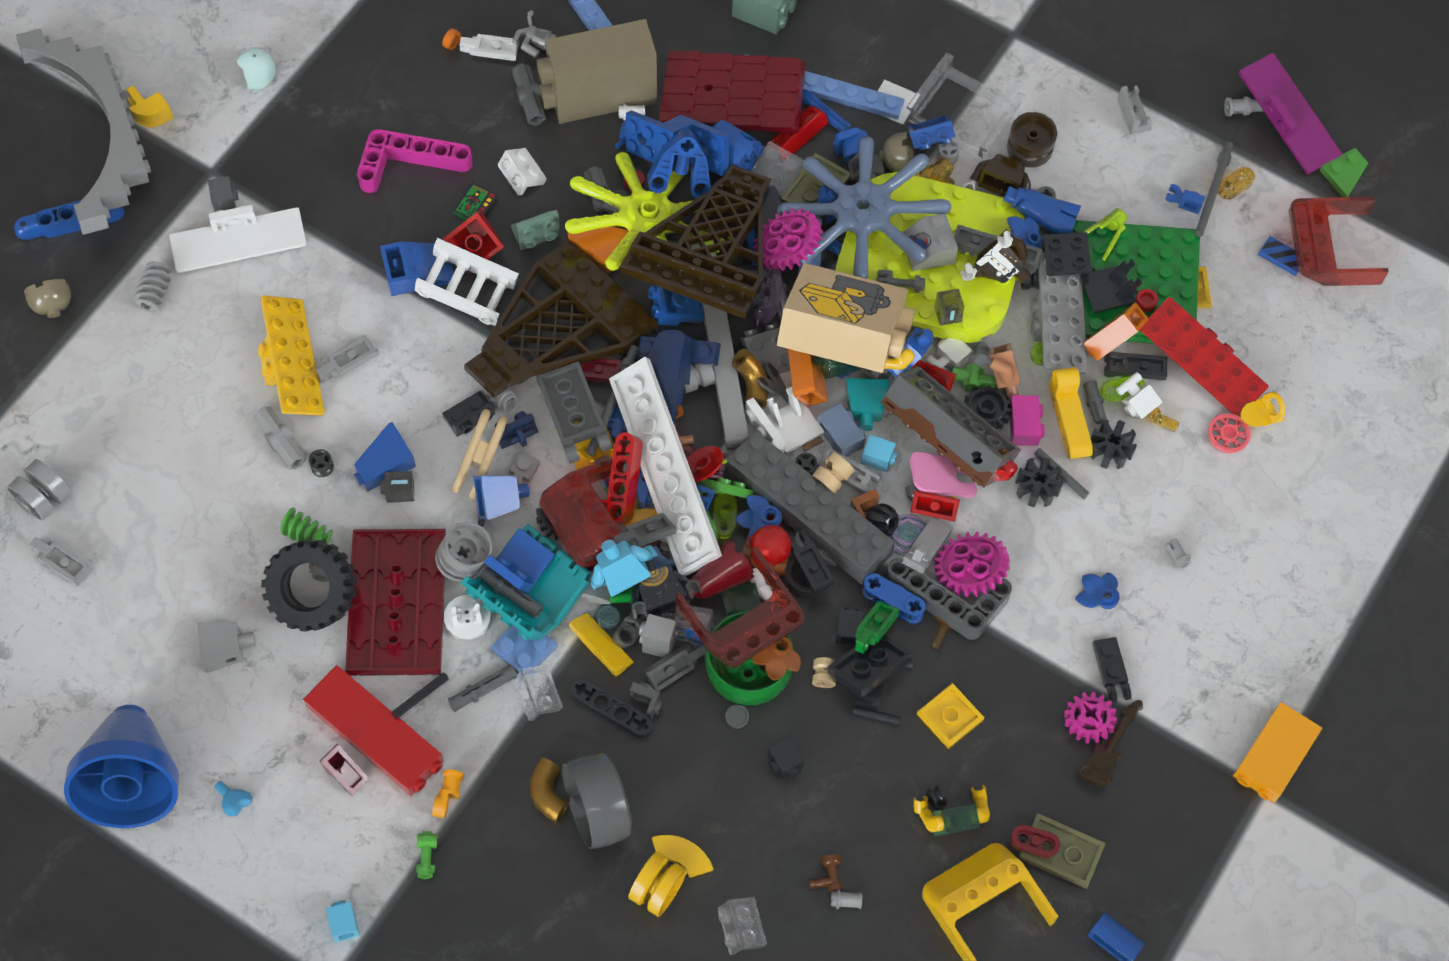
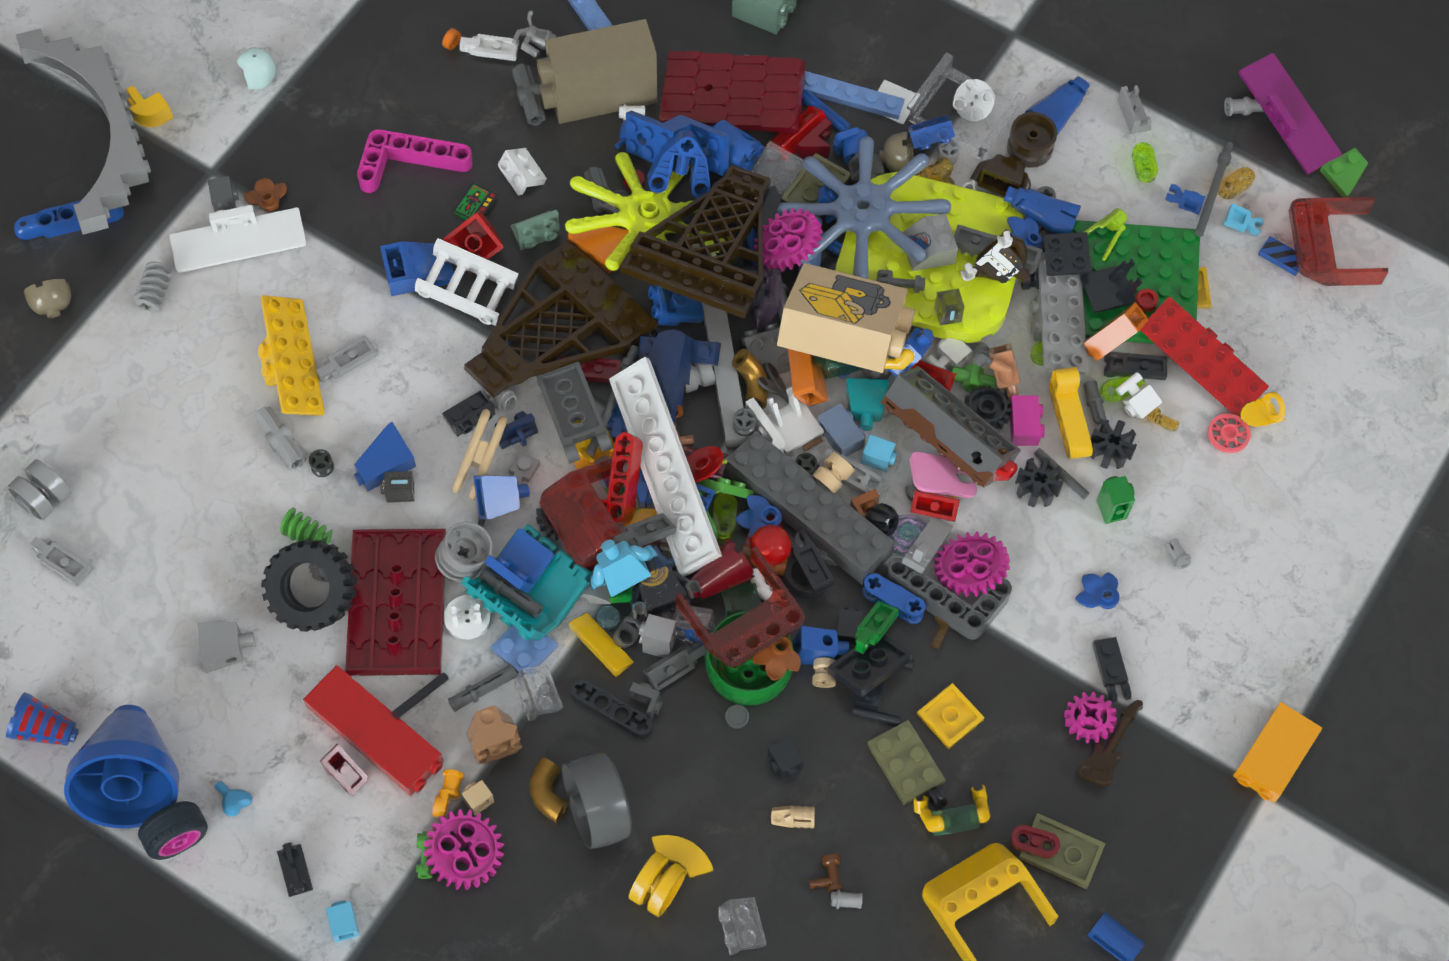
(40, 723): none -> blue cone
(172, 830): none -> black wheel
(266, 194): none -> dark orange plate
(294, 869): none -> black hinge
(445, 861): none -> dark pink gear
(477, 797): none -> tan plate
(493, 735): none -> medium nougat piece
(744, 416): none -> dark grey wheel
(793, 816): none -> tan hinge
(816, 141): none -> dark red slope
(818, 643): none -> blue torso
(906, 762): none -> olive plate
(966, 95): none -> white plate
(1062, 102): none -> blue piece
(1115, 499): none -> green brick
(1144, 164): none -> clear neon green plate
(1240, 220): none -> medium azure plate

